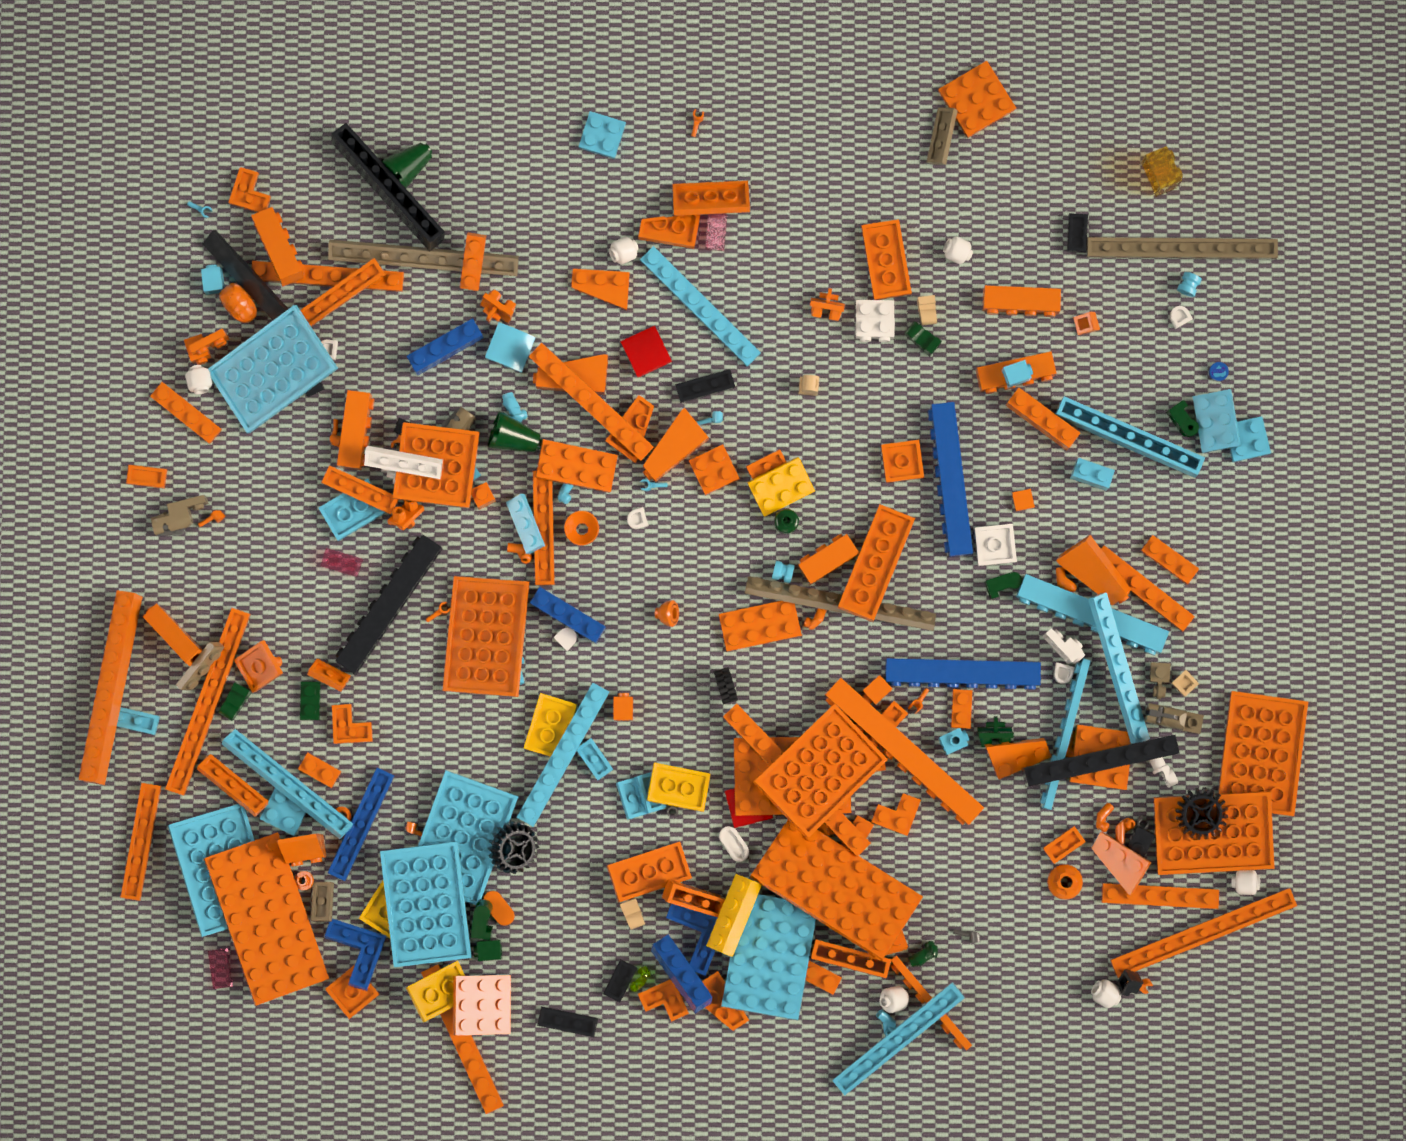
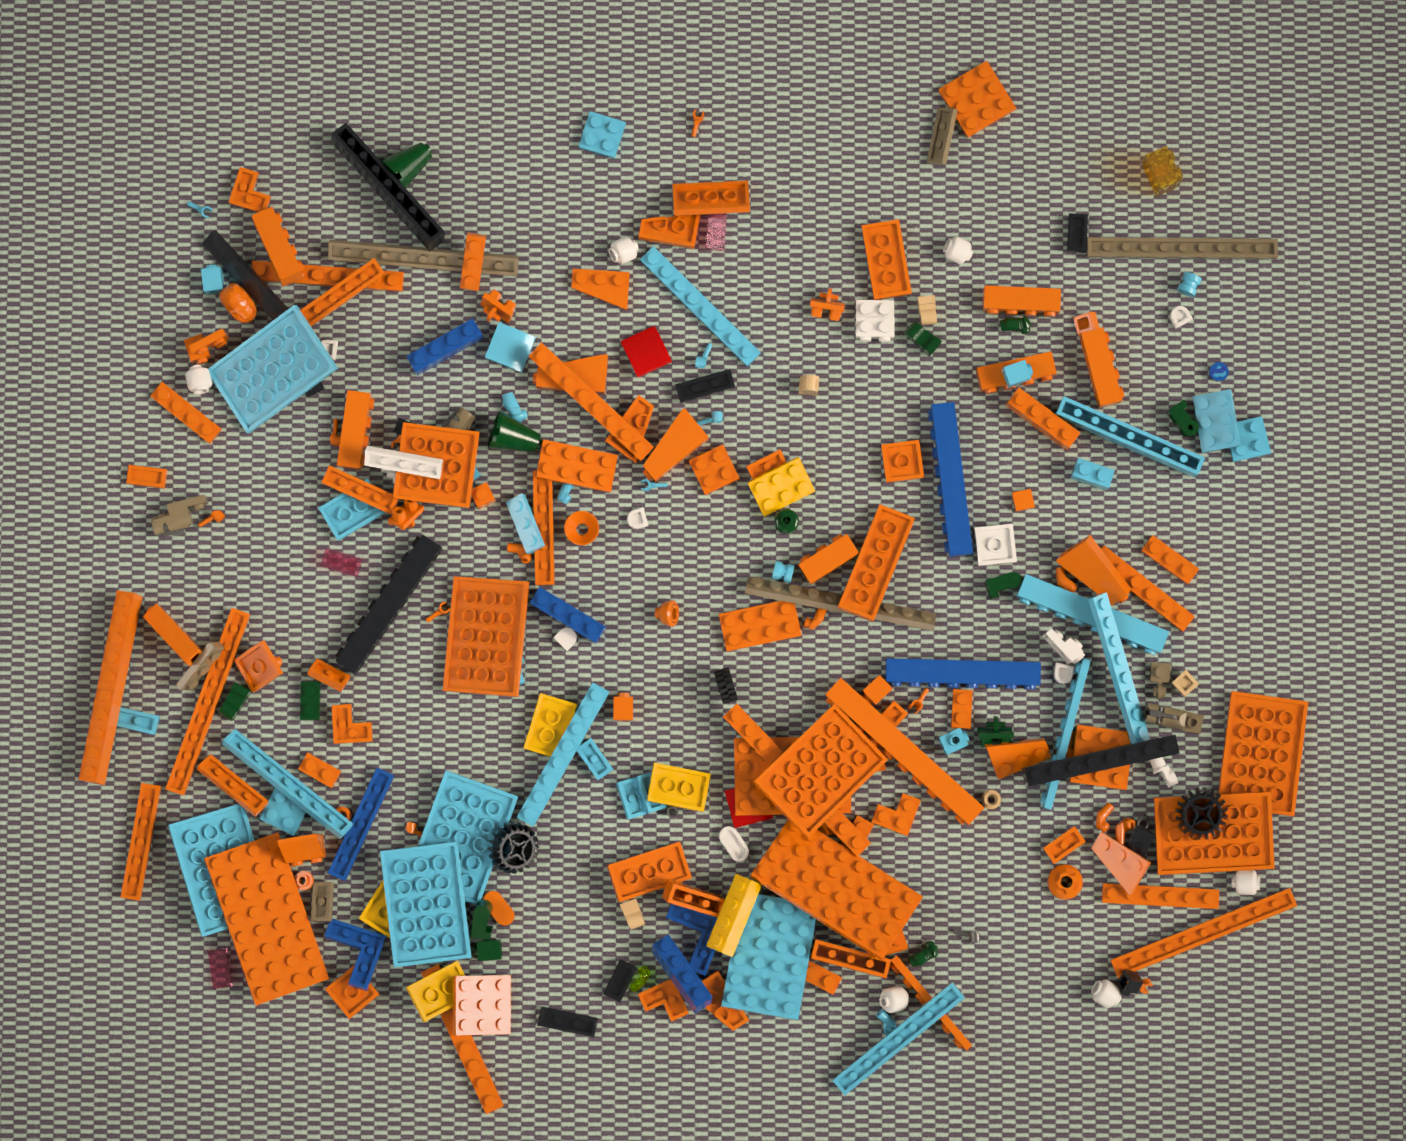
(701, 361): none -> medium azure hand
(995, 804): none -> tan plate
(1015, 324): none -> dark green arm
(1101, 368): none -> orange brick

